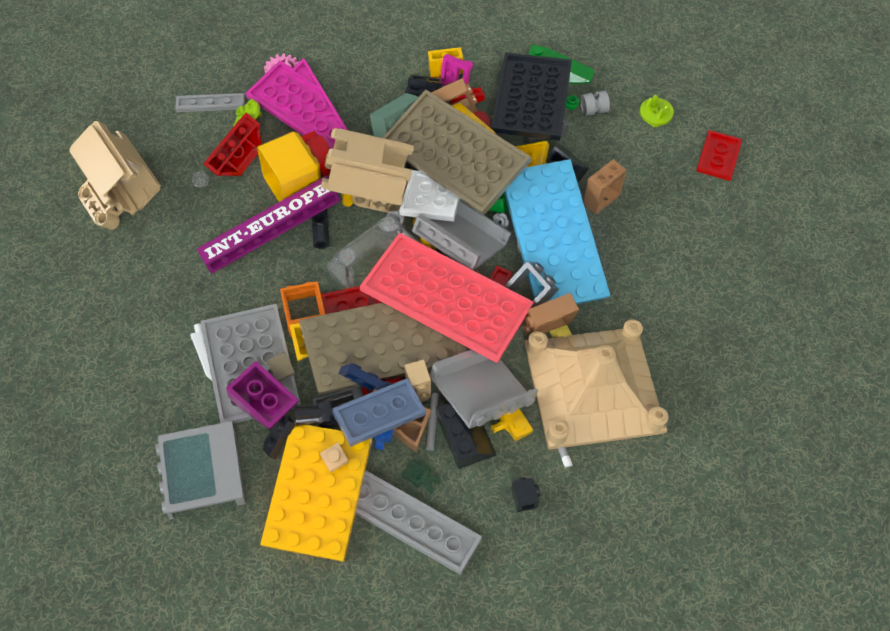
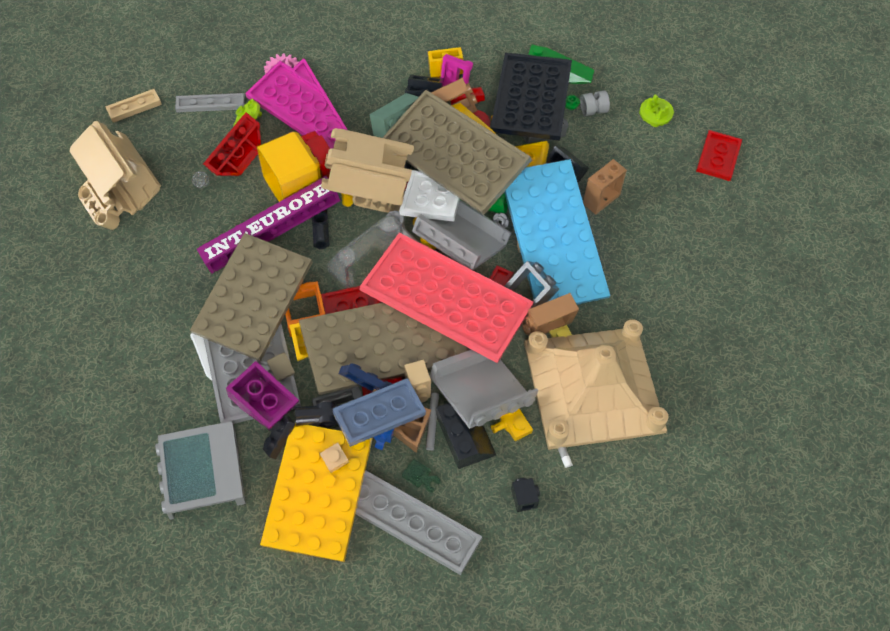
(133, 105): none -> tan plate
(251, 296): none -> dark tan plate

